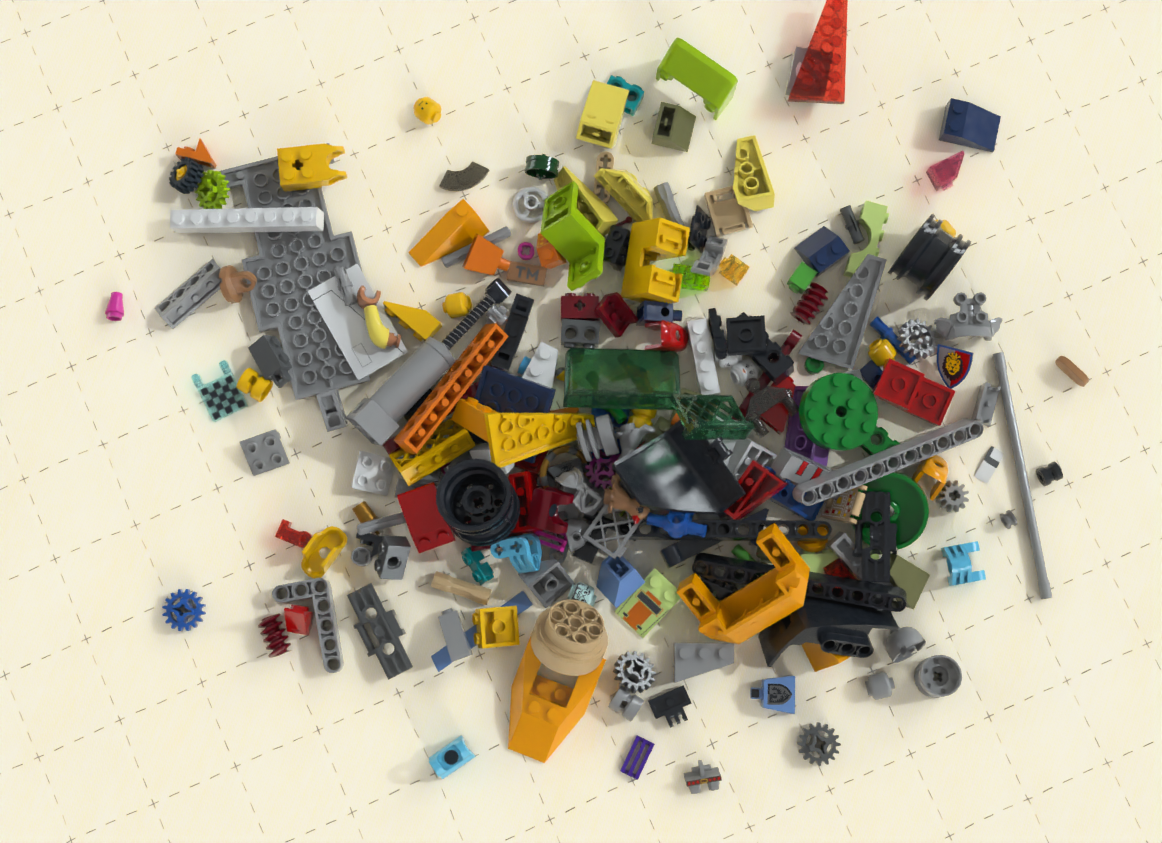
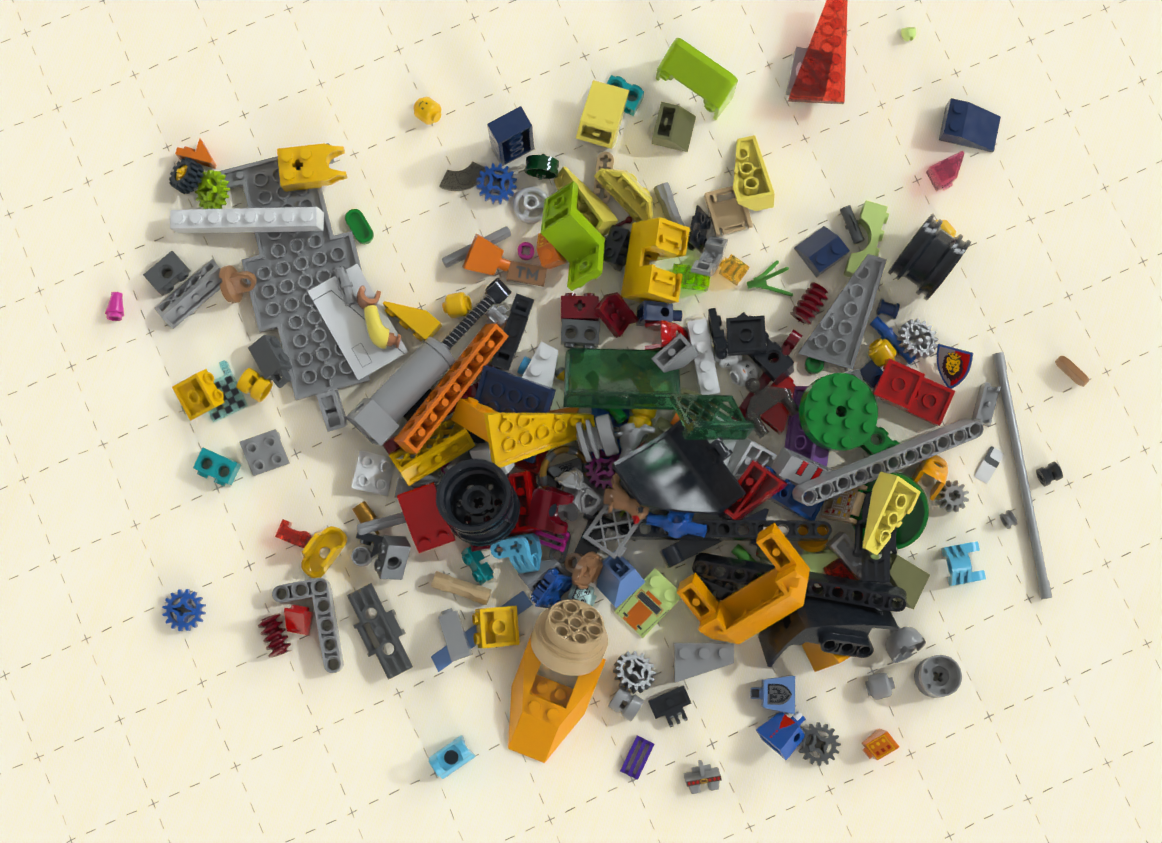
(156, 274): none -> dark grey brick
(198, 394): none -> yellow plate
(218, 463): none -> teal brick
(359, 226): none -> green tile
(449, 234): light orange wedge -> none
(503, 179): none -> blue gear
(511, 136): none -> dark blue brick
(556, 587): none -> blue hinge
(574, 534): light grey helmet -> none
(586, 570): none -> medium nougat tile
(675, 354): none -> light grey slope
(760, 281): none -> bright green plant
(782, 733): none -> blue torso
(801, 278): bright green brick -> none
(879, 744): none -> orange slope
(887, 308): none -> dark blue bush
(889, 503): none -> light yellow wedge
(908, 33): none -> yellowish green hinge
(968, 320): light grey piece -> none

